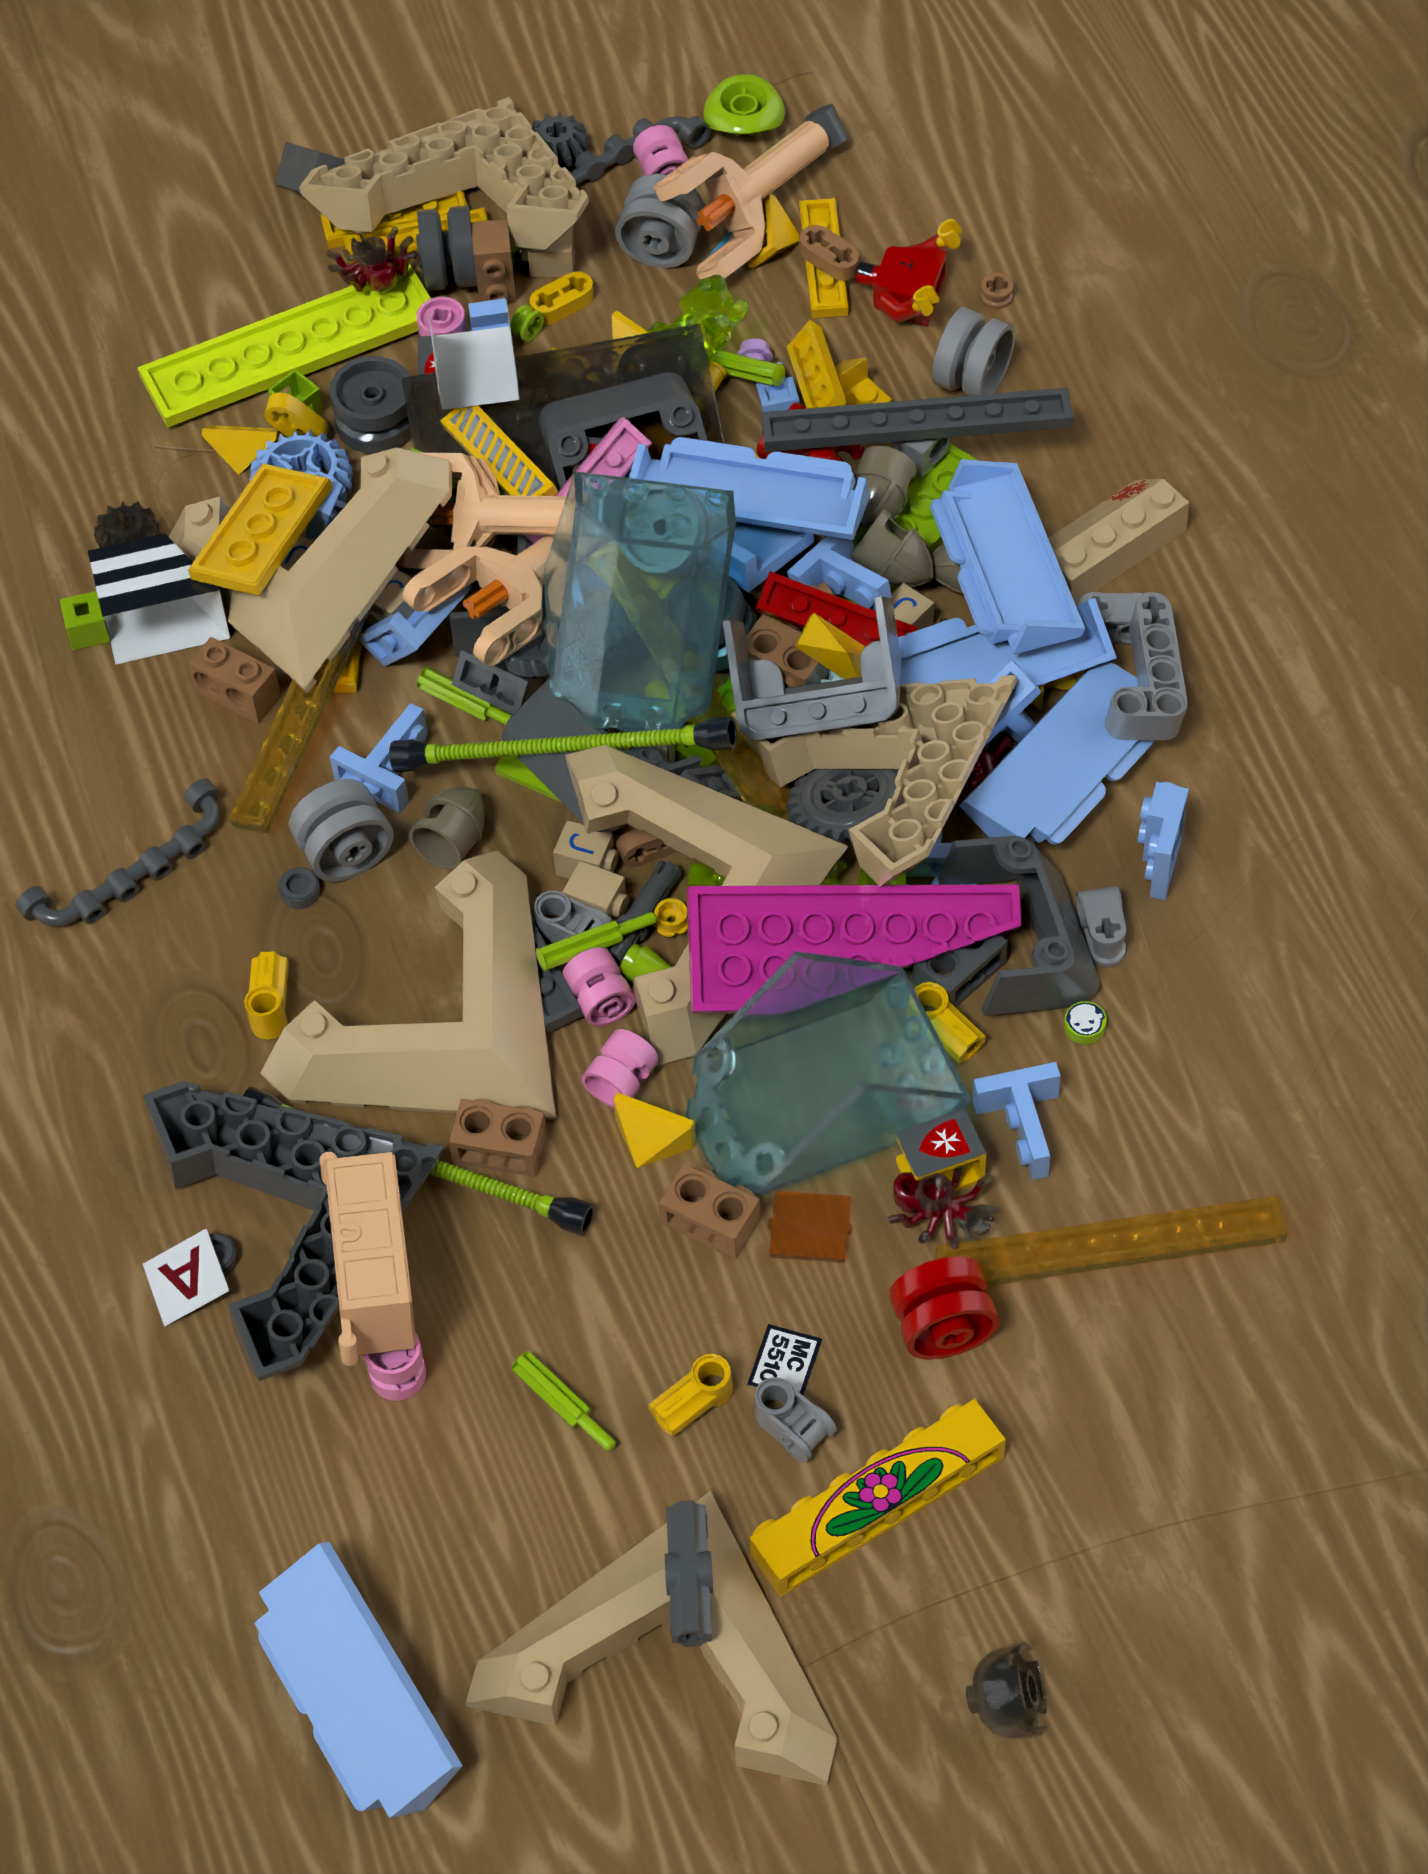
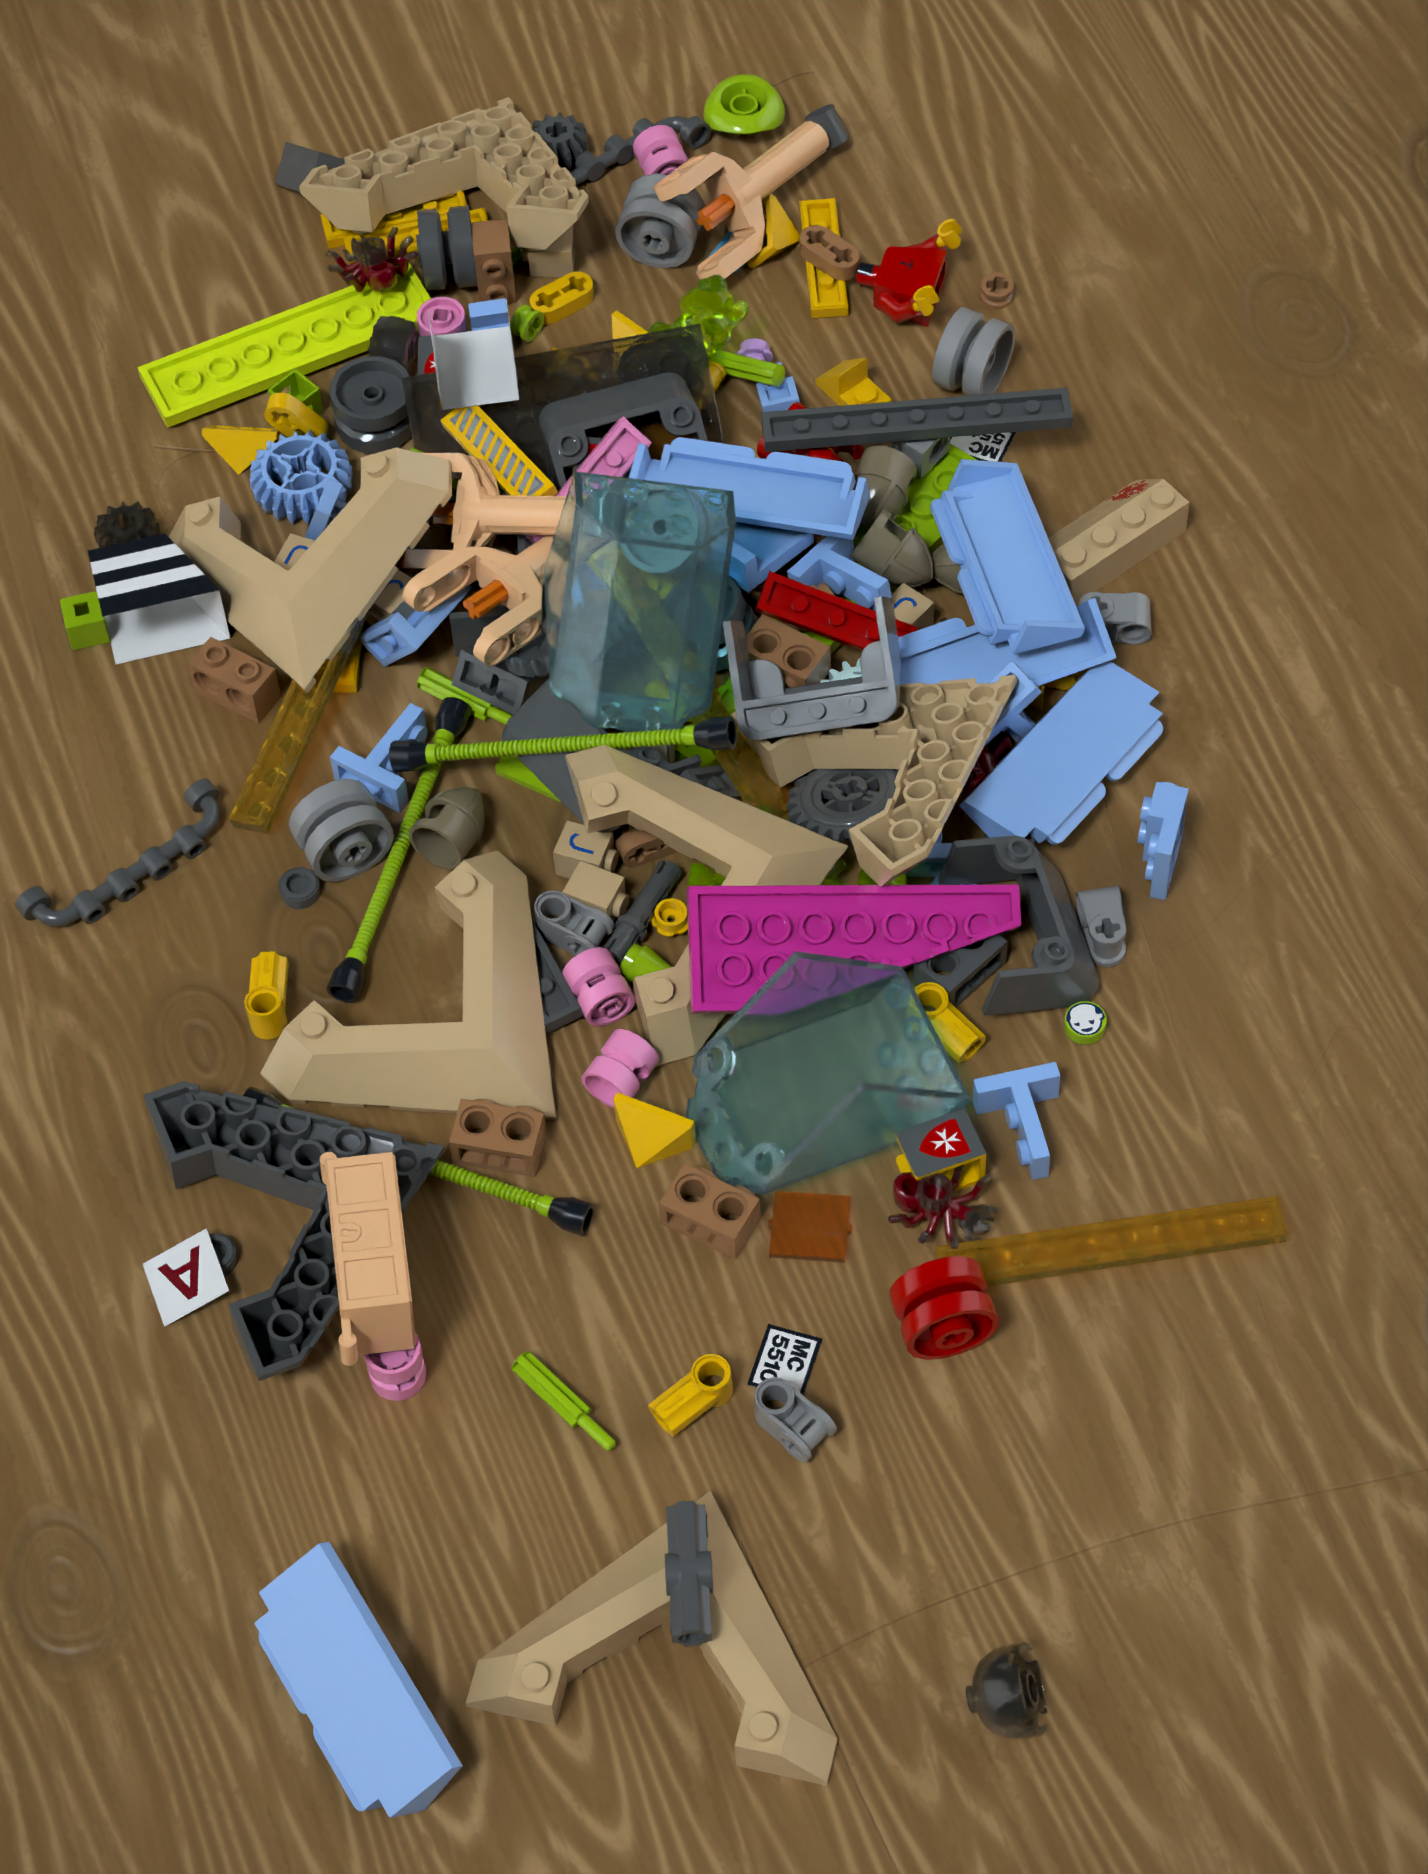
(260, 529): yellow tile -> none
(349, 974): none -> lime hose
(394, 339): none -> clear smoke gear
(600, 936): lime axle -> none
(815, 368): yellow plate -> none
(831, 647): yellow slope -> none
(876, 1497): yellow brick -> none
(985, 447): none -> sticker
(1160, 700): light grey beam -> none

